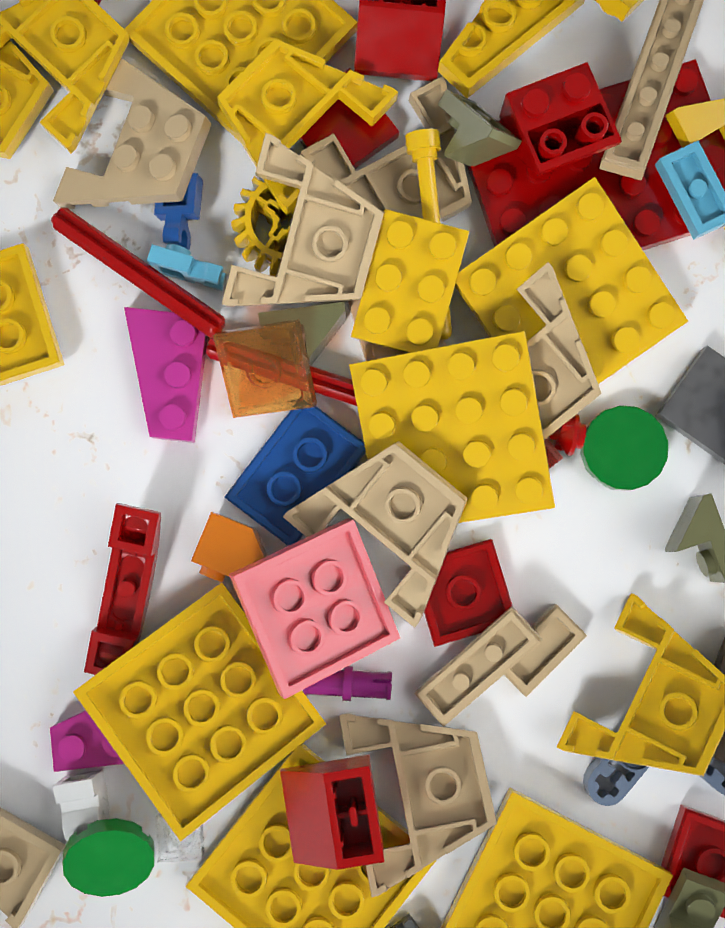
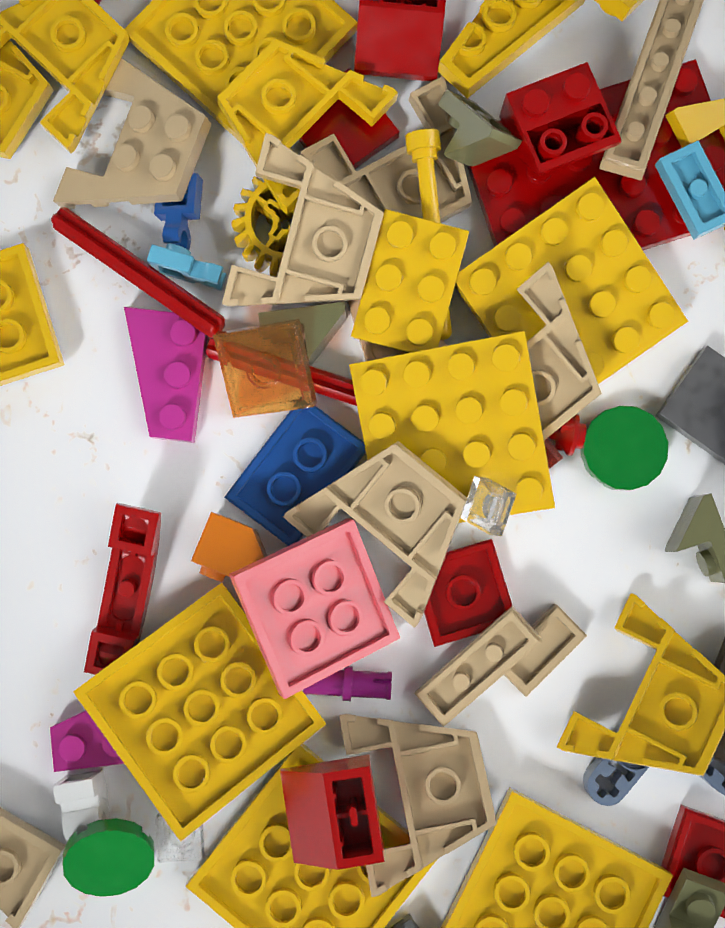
(488, 506): none -> clear plate

